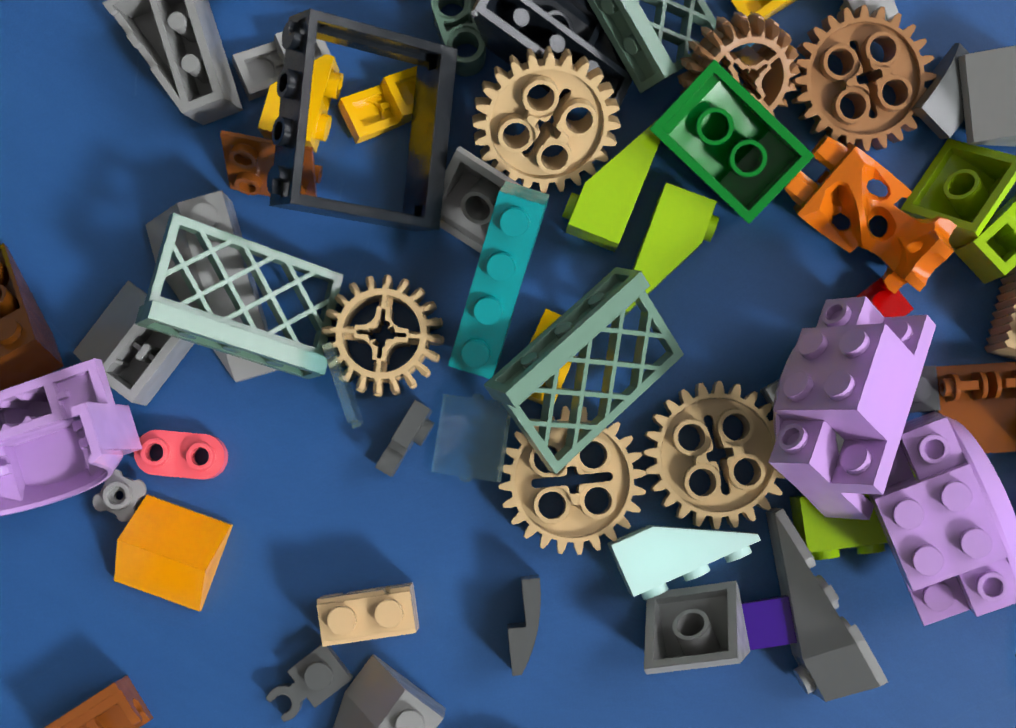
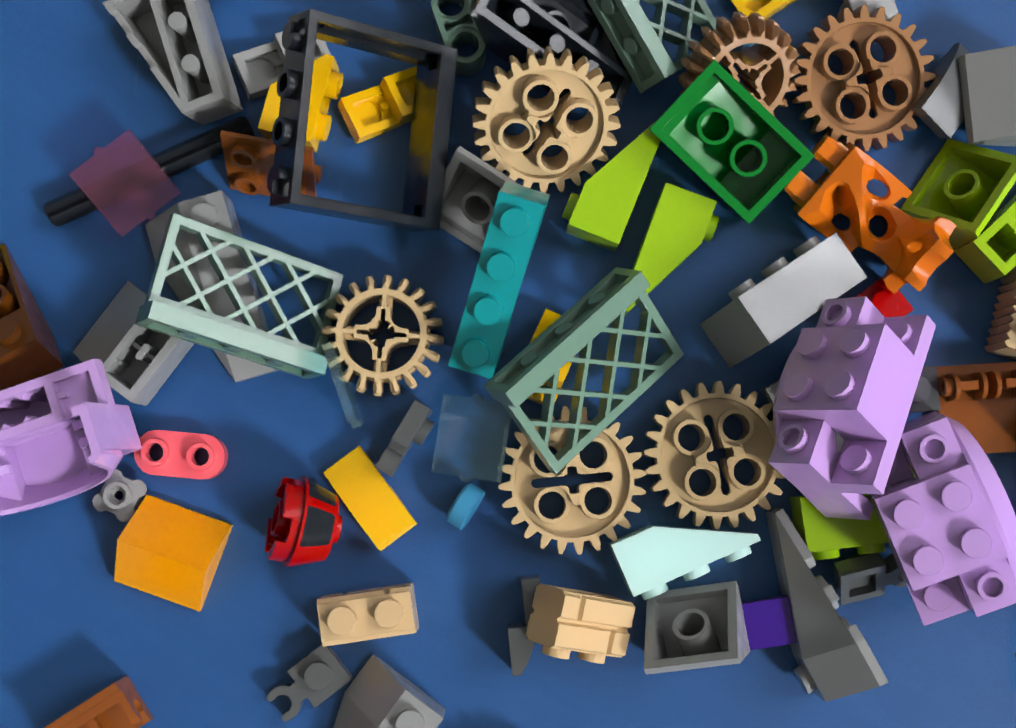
(125, 182): none -> clear pink piece
(172, 161): none -> black axle
(302, 523): none -> red cone
(370, 498): none -> yellow slope
(465, 506): none -> dark azure tile
(580, 623): none -> tan brick
(783, 299): none -> light grey wedge
(865, 577): none -> dark grey plate

